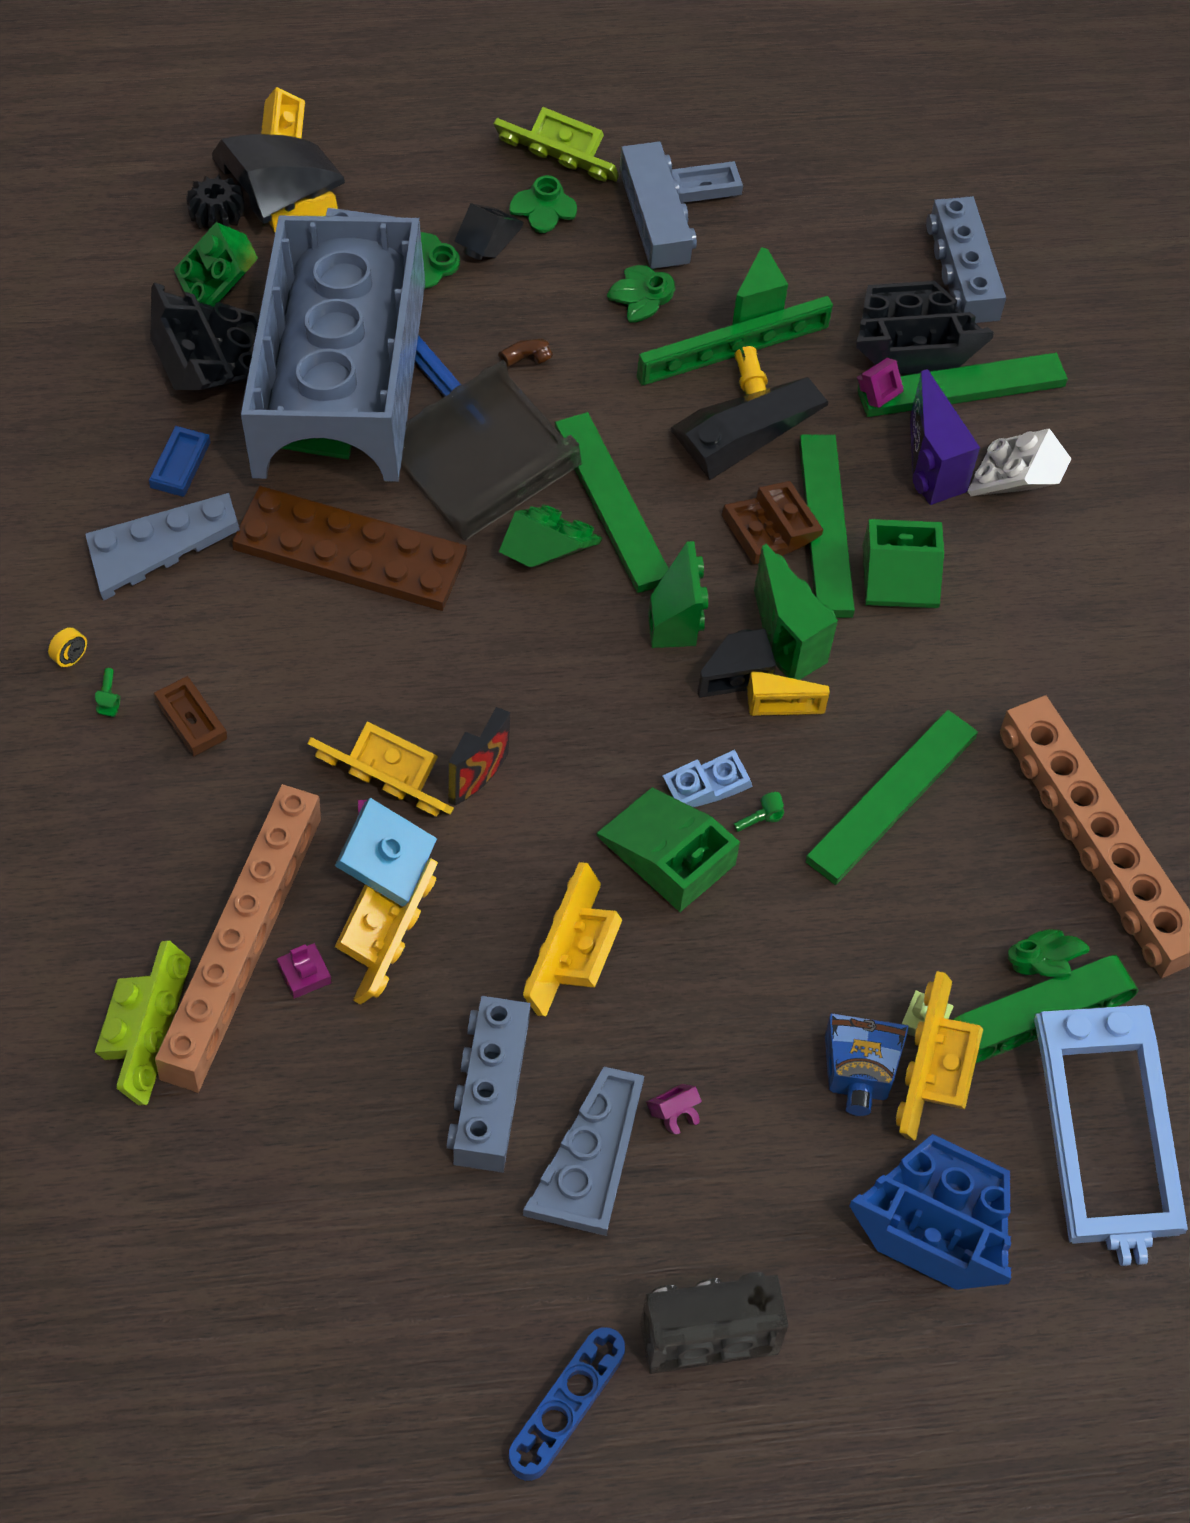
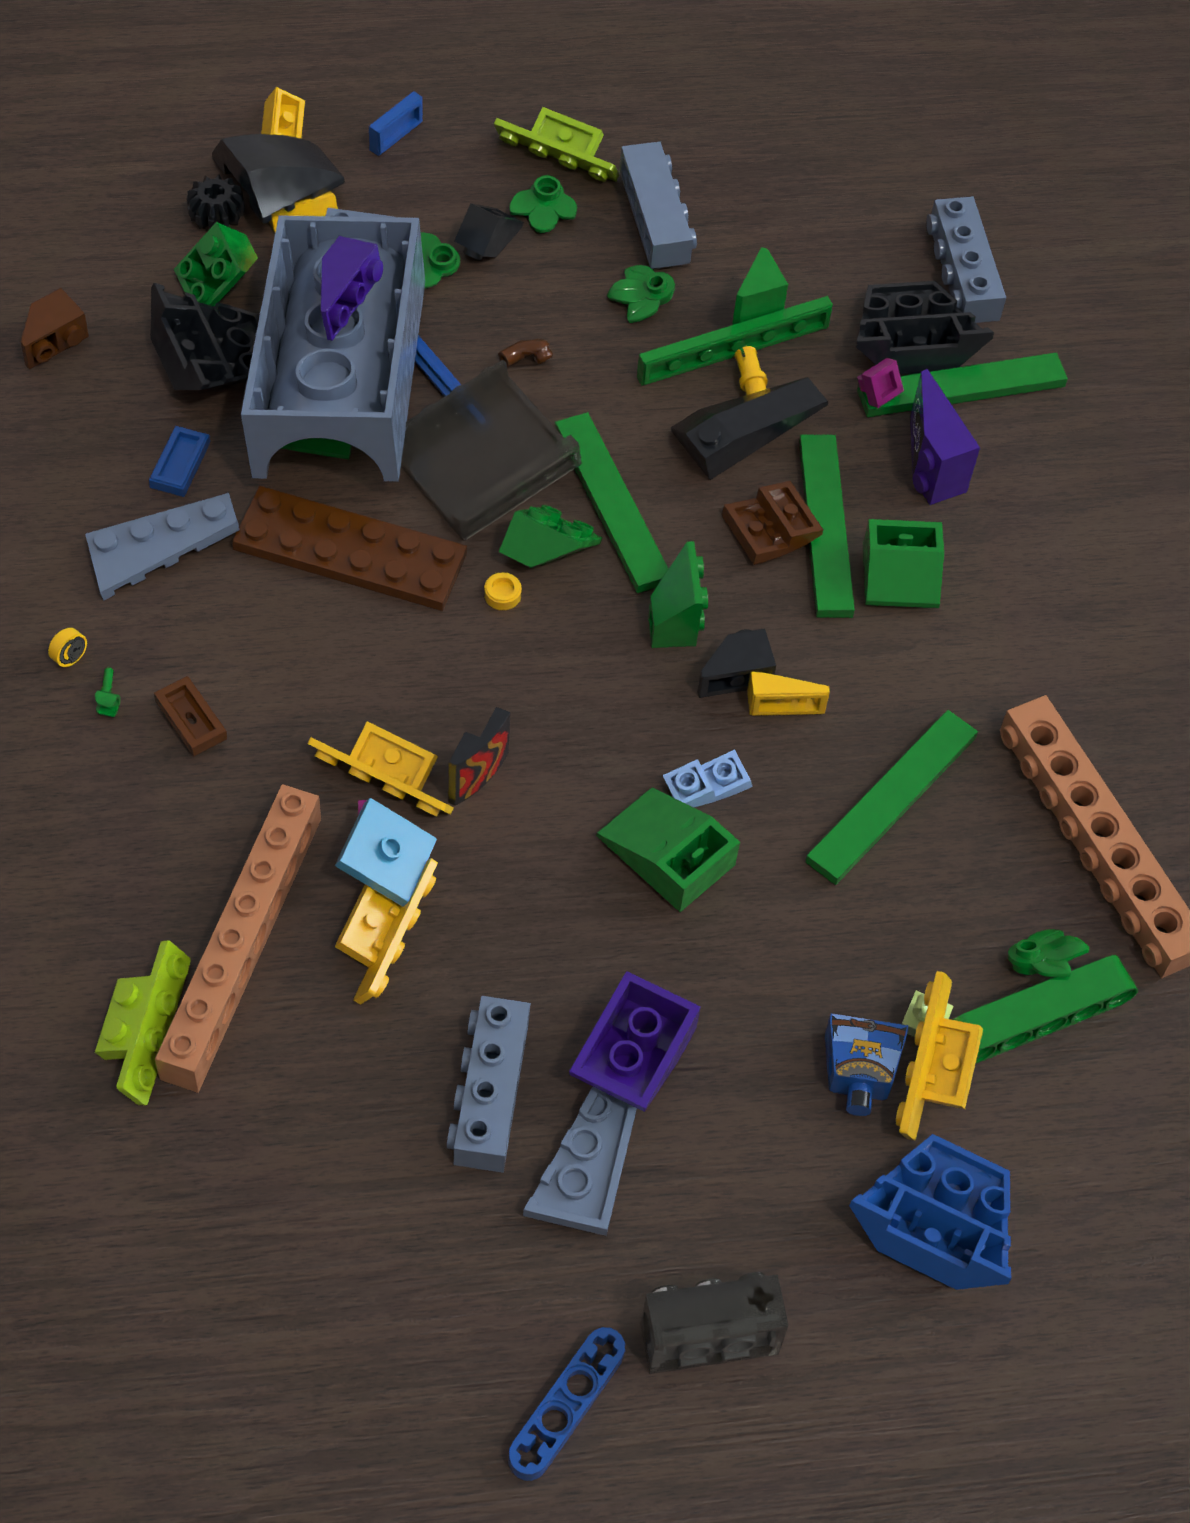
(52, 327): none -> reddish brown slope
(304, 970): magenta tile -> none
(347, 276): none -> dark purple slope
(395, 123): none -> blue tile
(502, 591): none -> yellow tile
(575, 943): yellow bracket -> none
(636, 1041): none -> dark purple slope
(673, 1103): magenta tile -> none
(708, 181): sand blue piece -> none
(771, 811): green hand -> none
(793, 617): green slope -> none
(1021, 464): white slope -> none
(1100, 1032): light blue animal -> none

